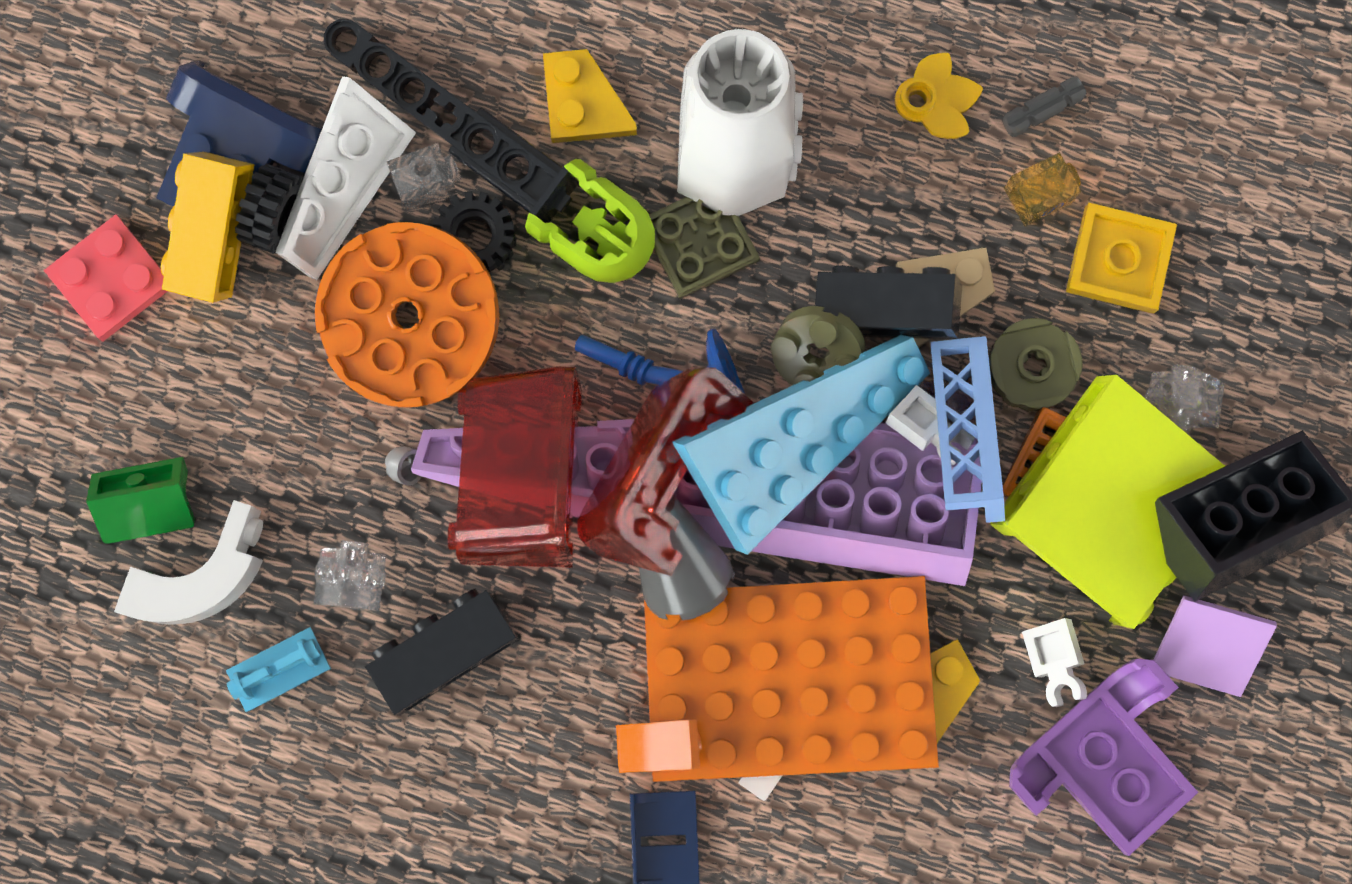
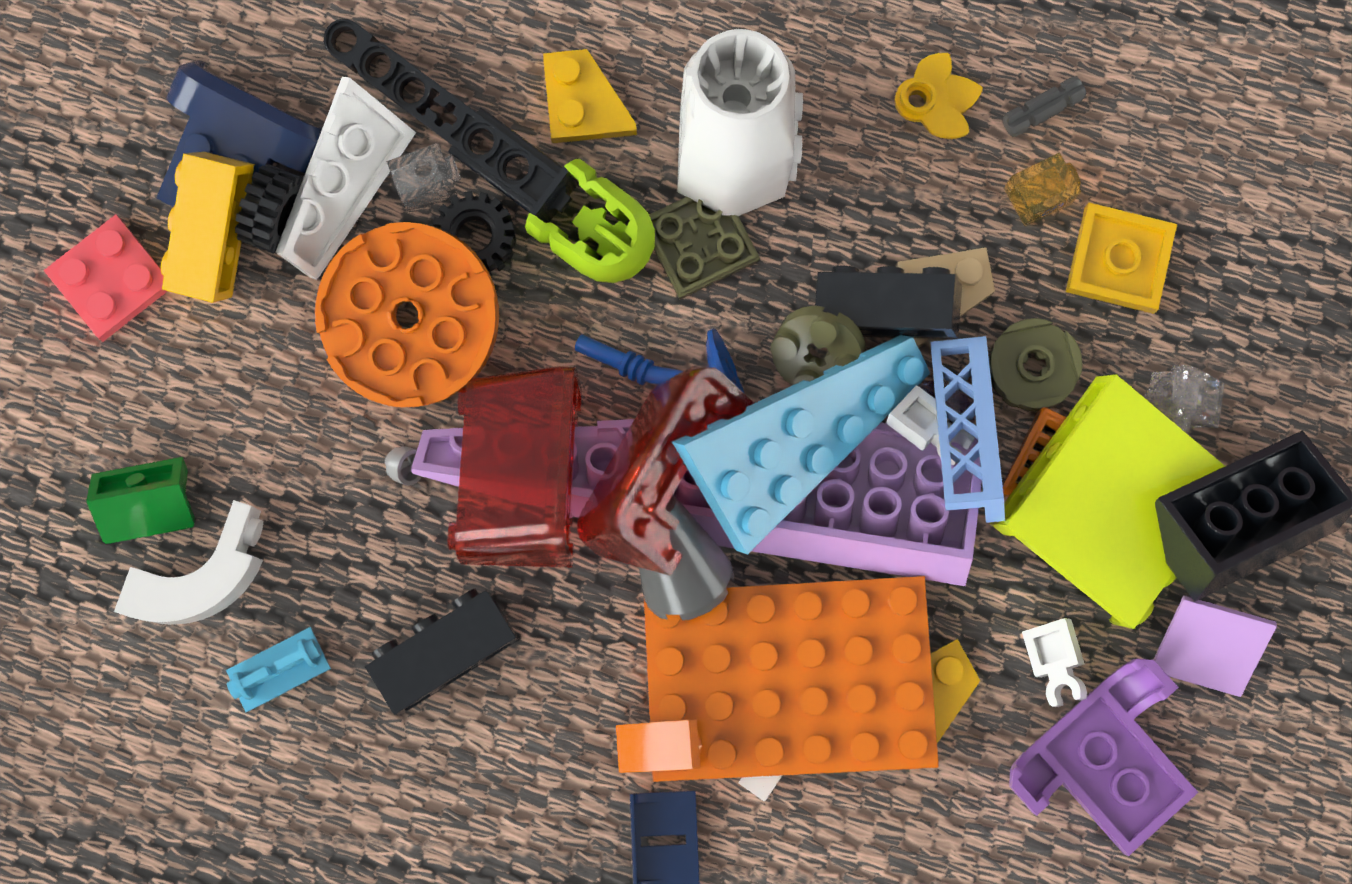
(350, 577): clear brick -> none

